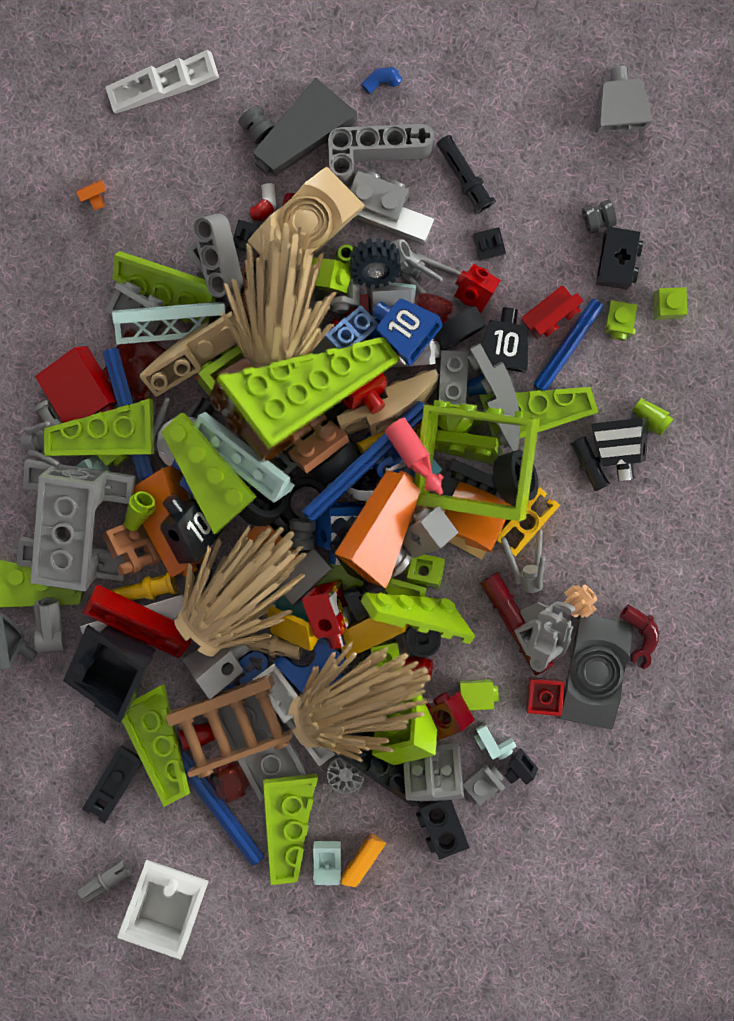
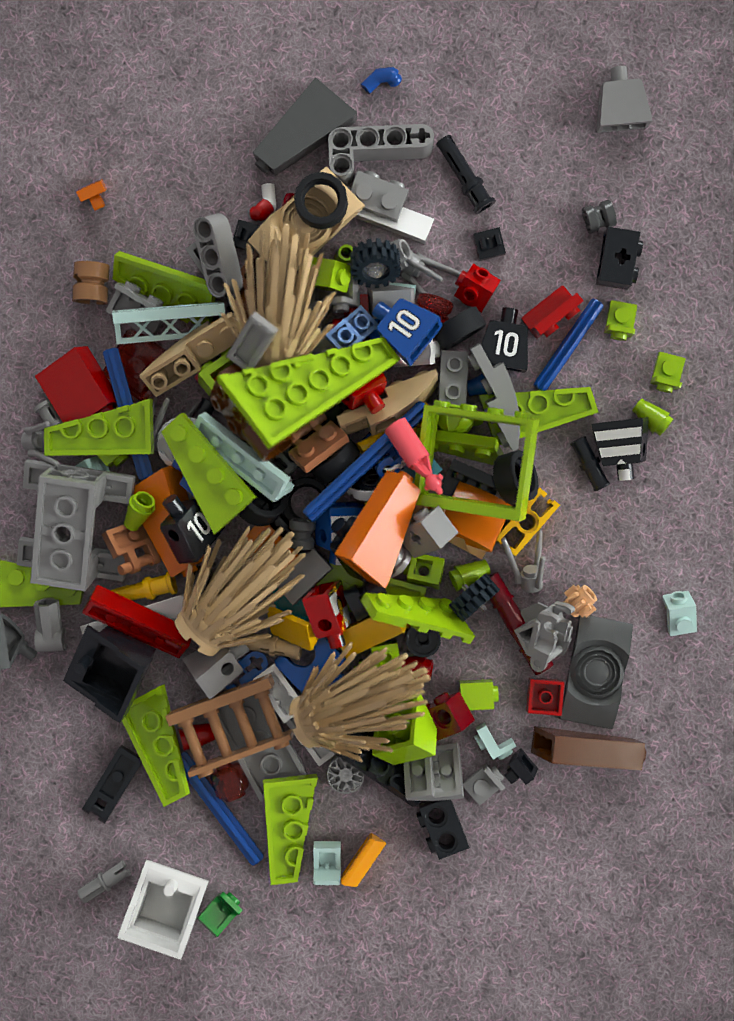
(90, 282): none -> medium nougat wheel
(162, 82): white slope -> none
(220, 913): none -> green bracket
(252, 341): none -> light grey tile
(256, 123): dark grey wheel -> none
(317, 179): none -> black tyre
(468, 573): none -> lime cone
(474, 597): none -> black wheel
(587, 749): none -> reddish brown slope
(648, 628): dark red piece -> none
(667, 372): none -> lime bracket
(670, 303): lime brick -> none
(680, 613): none -> light aqua bracket

